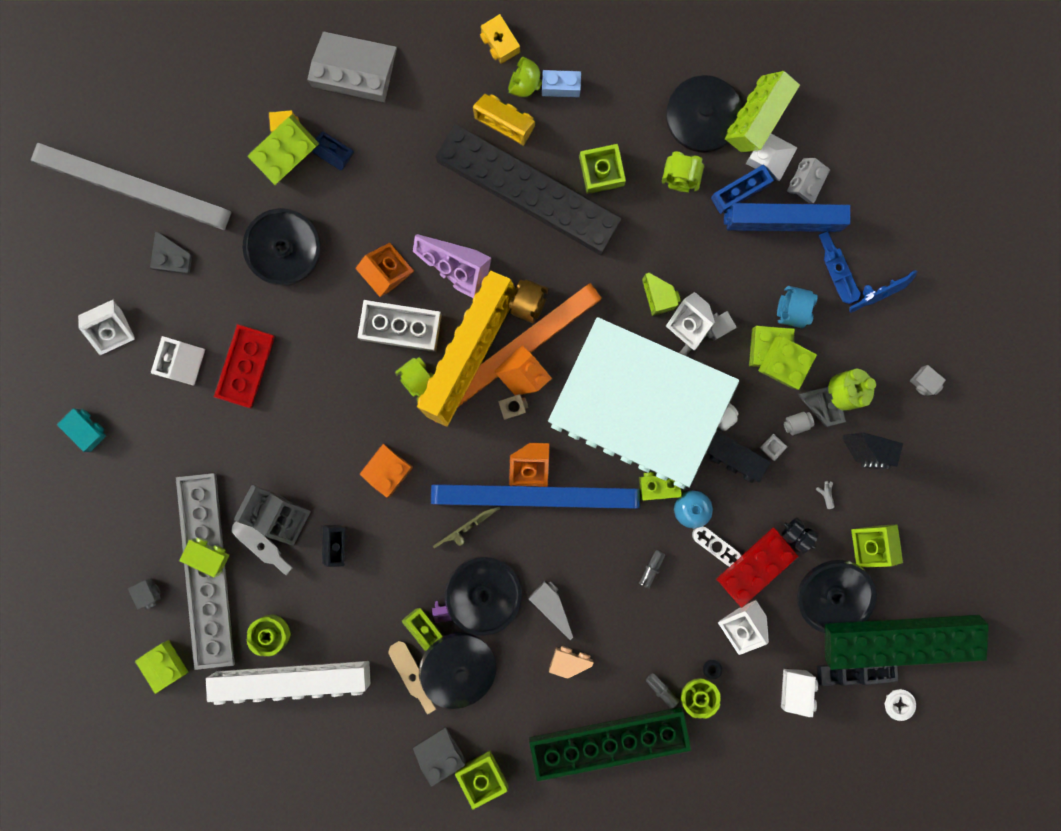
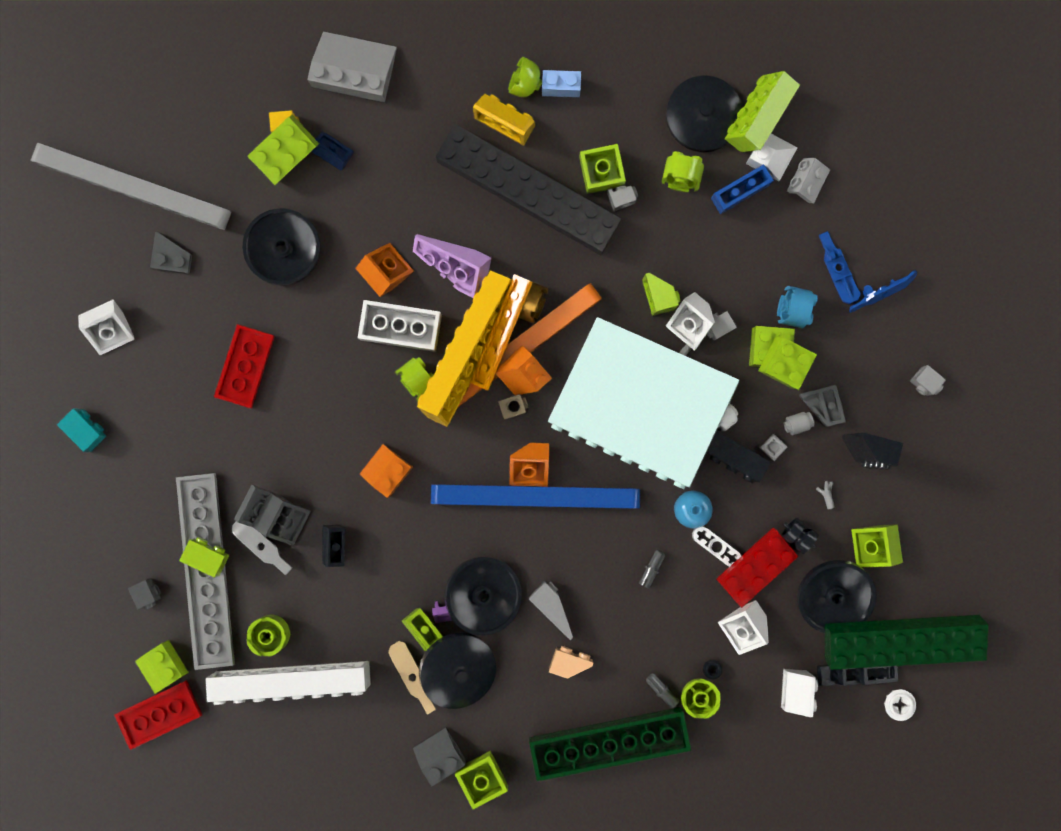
(158, 715): none -> red plate
(178, 361): white slope -> none
(457, 537): olive piece -> none
(498, 29): yellow brick -> none
(501, 332): none -> light orange tile
(622, 197): none -> light grey brick
(656, 488): lime brick -> none
(787, 217): blue brick -> none
(851, 389): lime brick -> none

